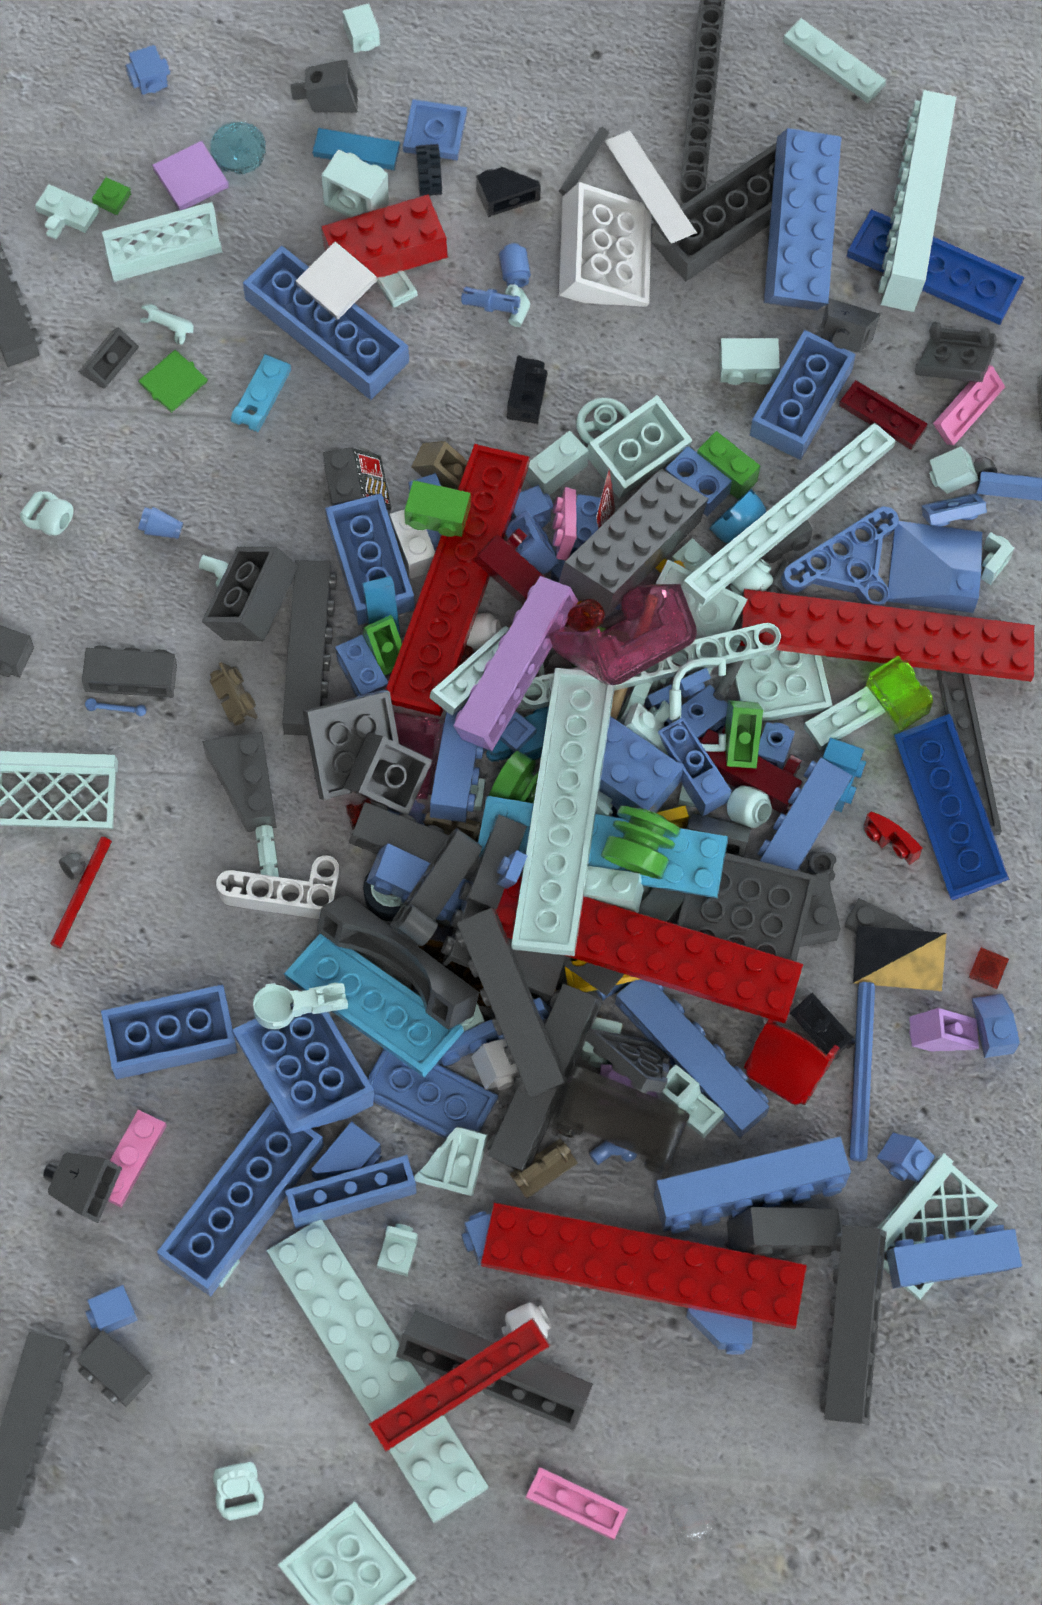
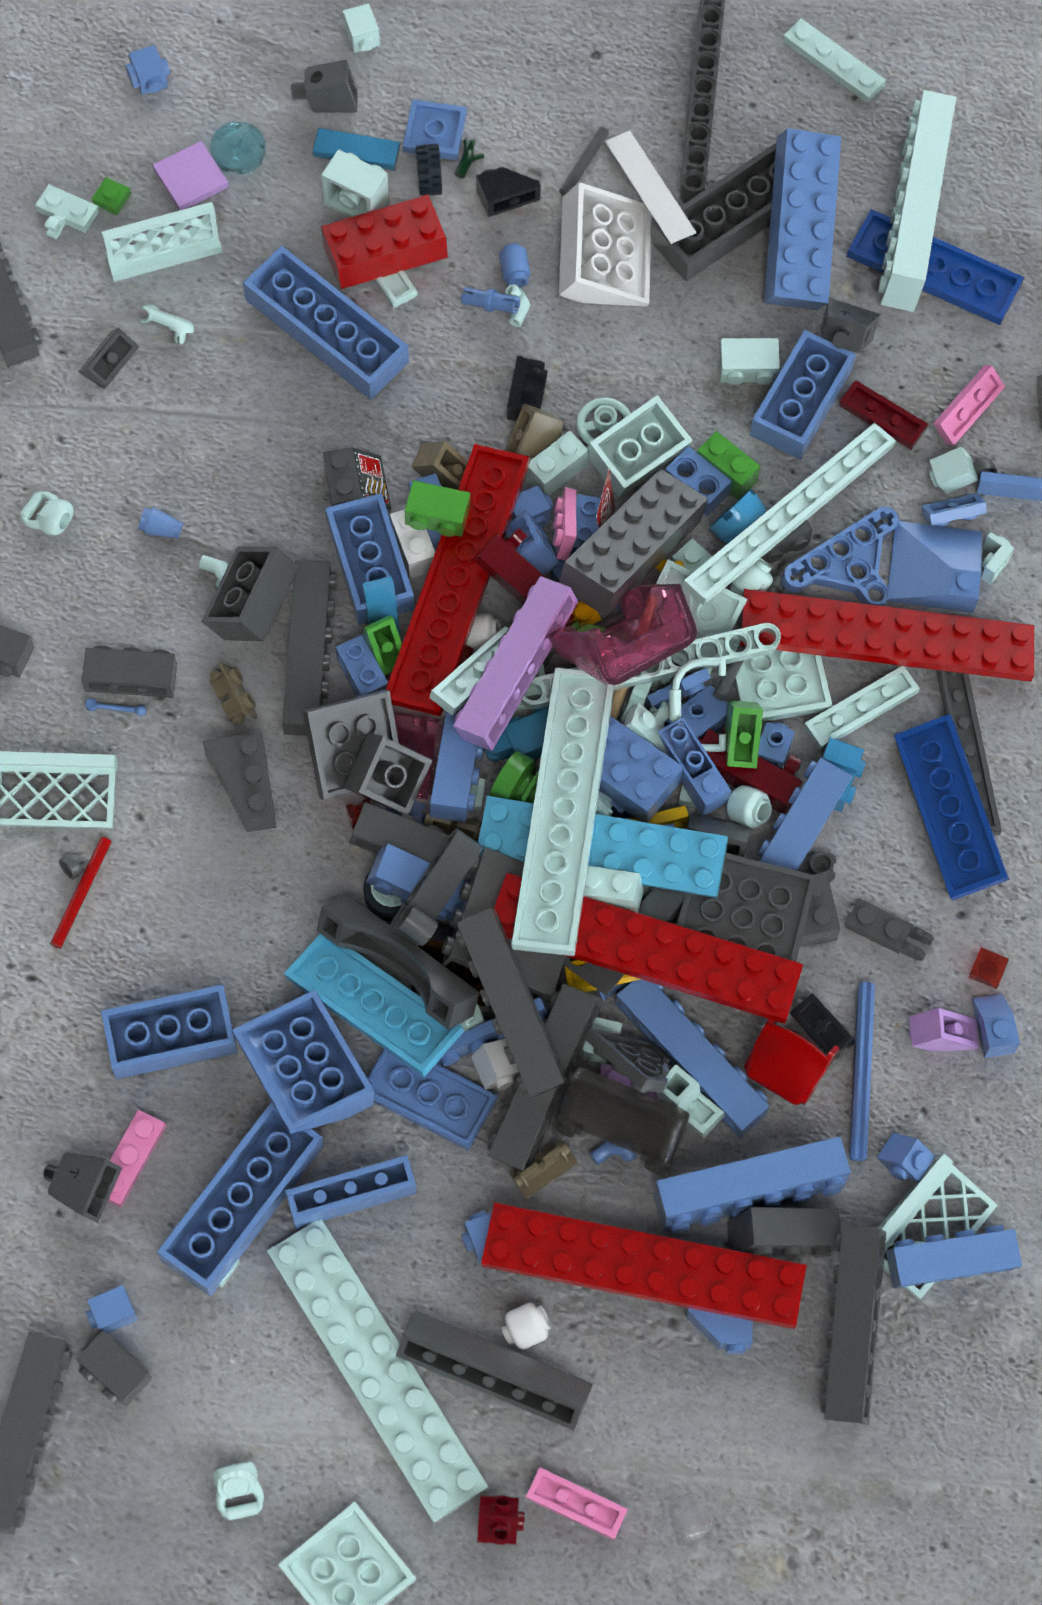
(173, 381): bright green piece -> none
(261, 393): medium azure plate -> none
(266, 850): light aqua axle -> none
(273, 1003): light aqua piece -> none
(279, 887): white beam -> none
(336, 280): white tile -> none
(349, 1152): medium blue slope -> none
(398, 1249): light aqua bracket -> none
(456, 1162): light aqua wing -> none
(459, 1384): red plate -> none
(467, 158): none -> dark green bar
(499, 1520): none -> dark red brick
(502, 841): dark grey tile -> none
(510, 869): medium blue plate -> none
(517, 732): medium blue plate -> none
(534, 431): none -> dark tan slope
(583, 623): clear red wheel -> none
(640, 842): bright green wheel -> none
(884, 831): red slope -> none
(900, 692): clear neon green brick -> none
(900, 958): sticker -> none
(957, 354): dark grey piece -> none

